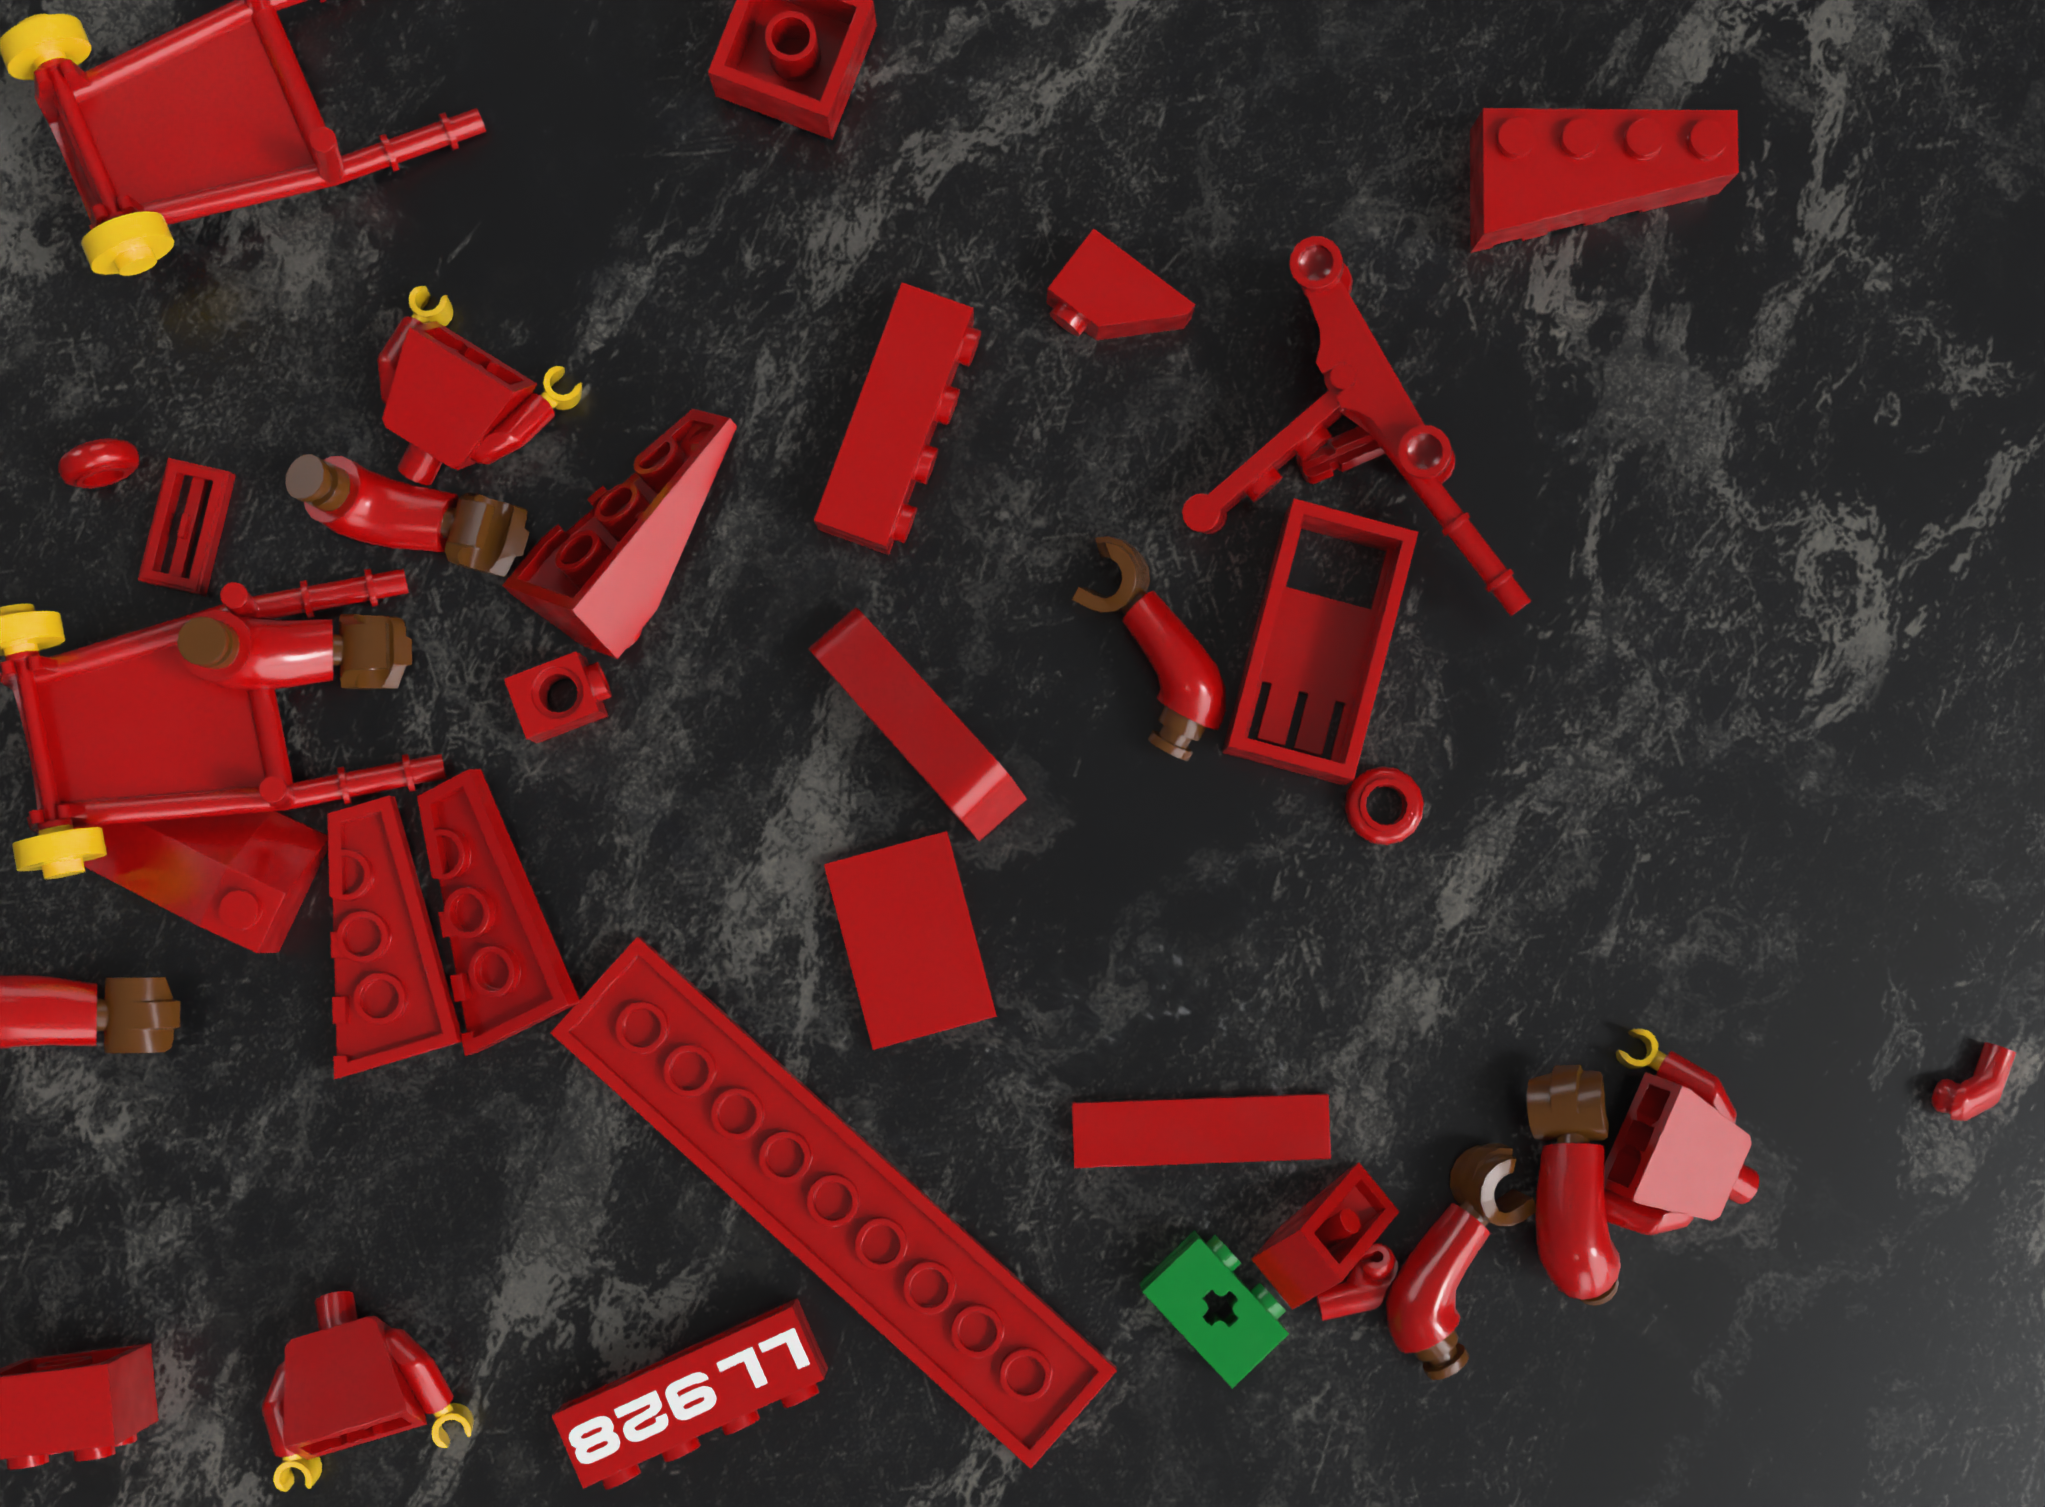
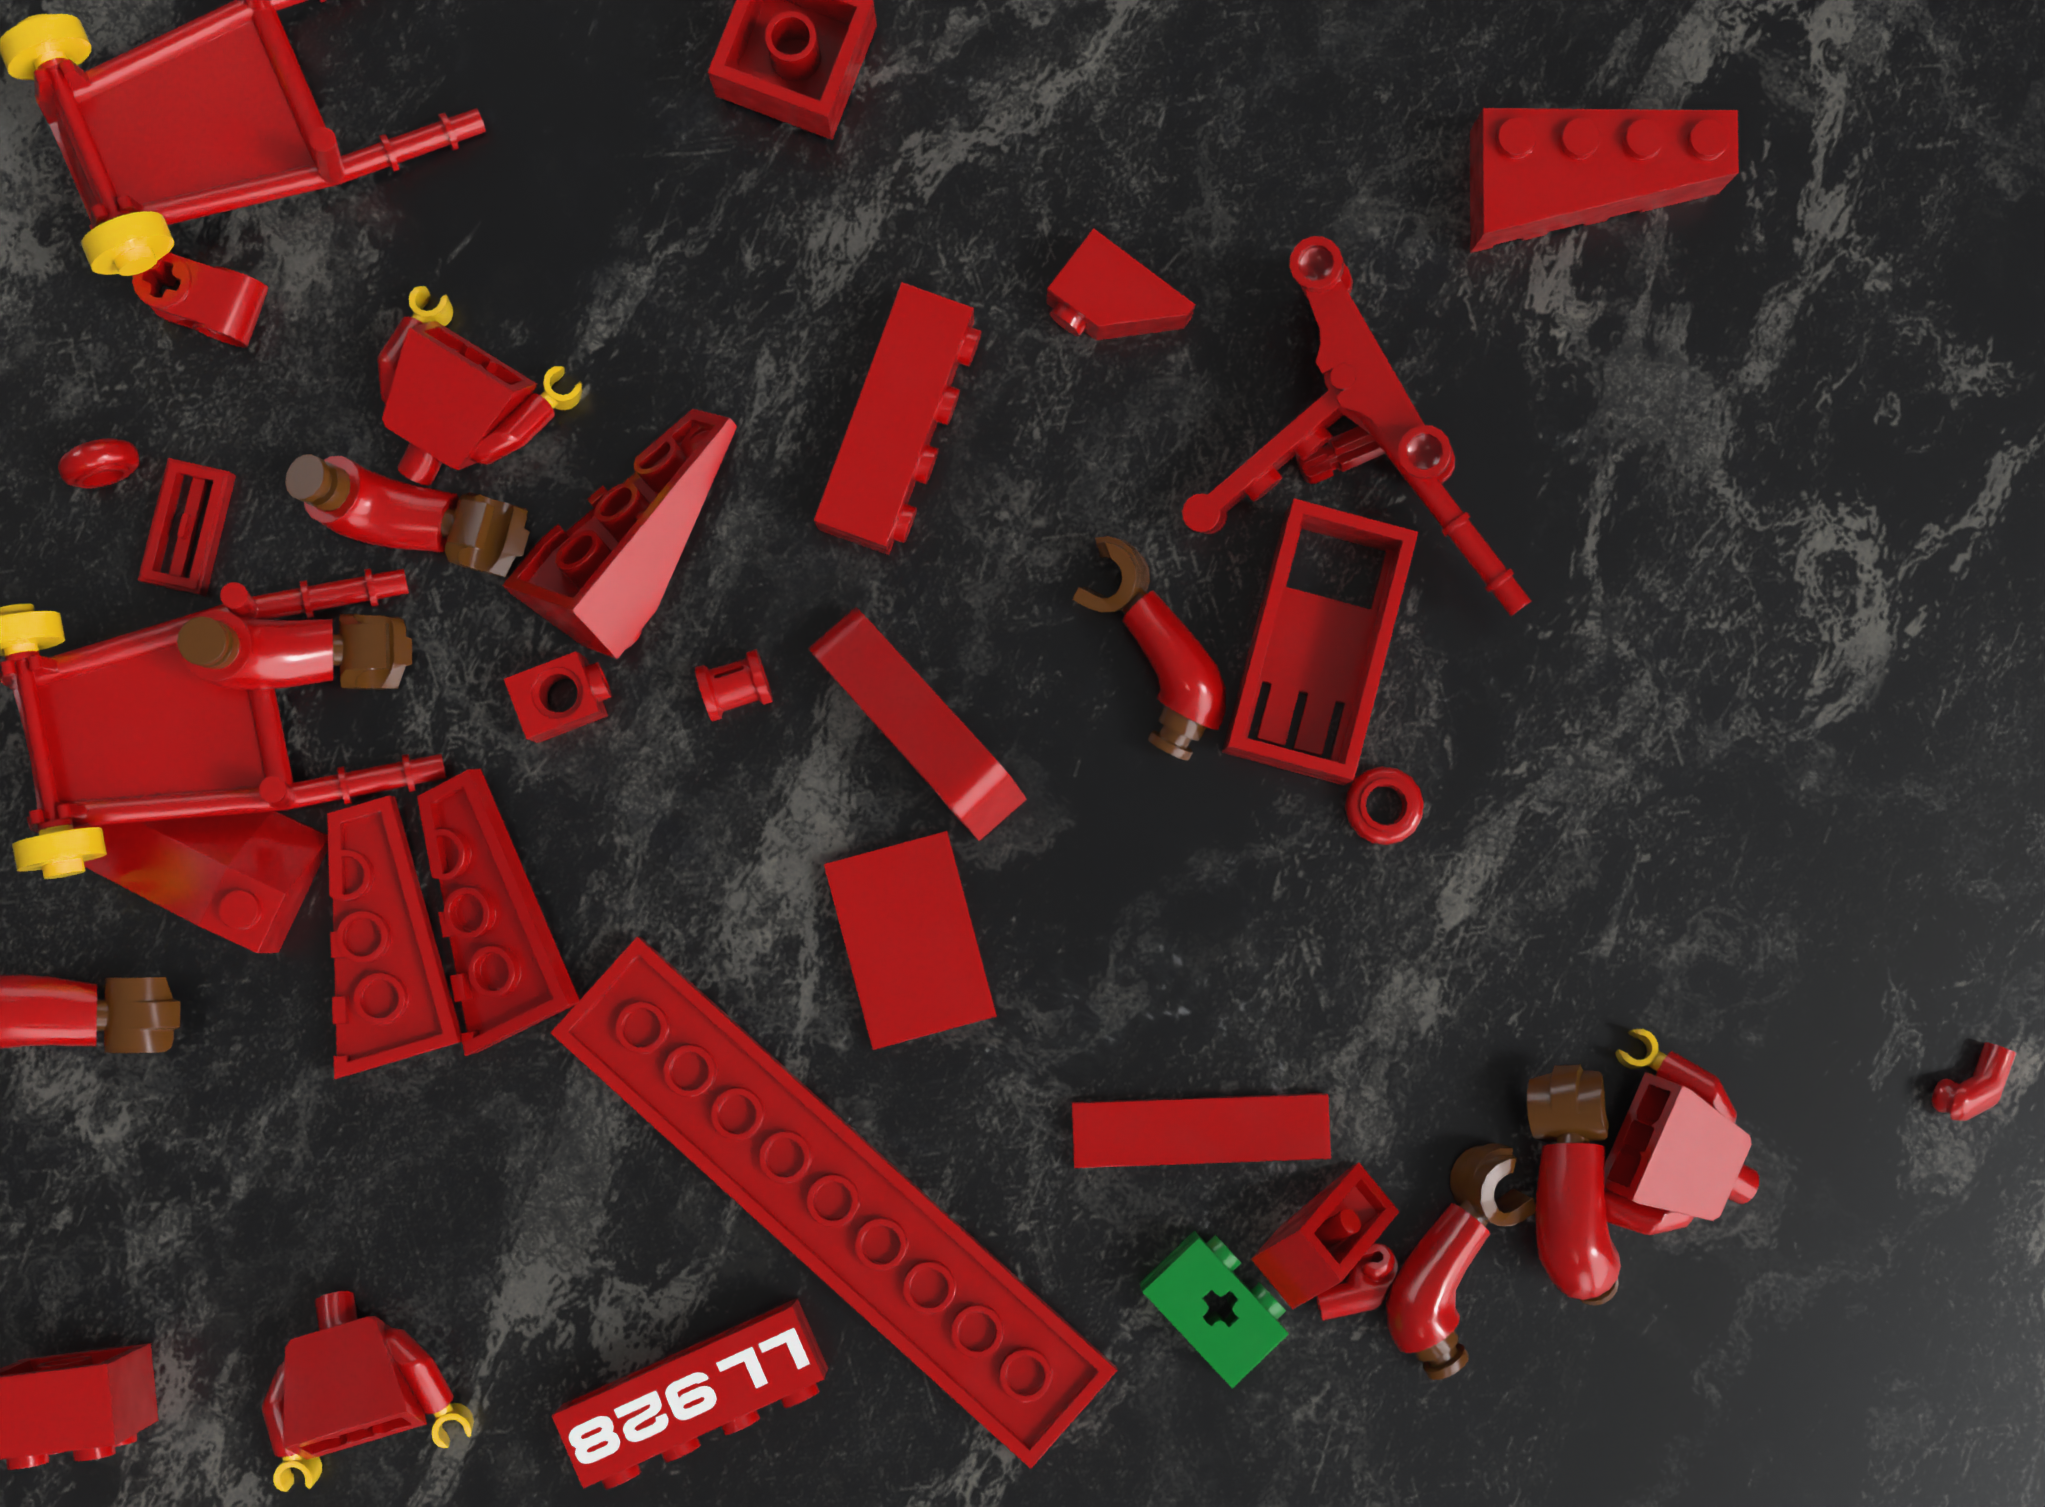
(208, 299): none -> red piece
(733, 685): none -> red bush

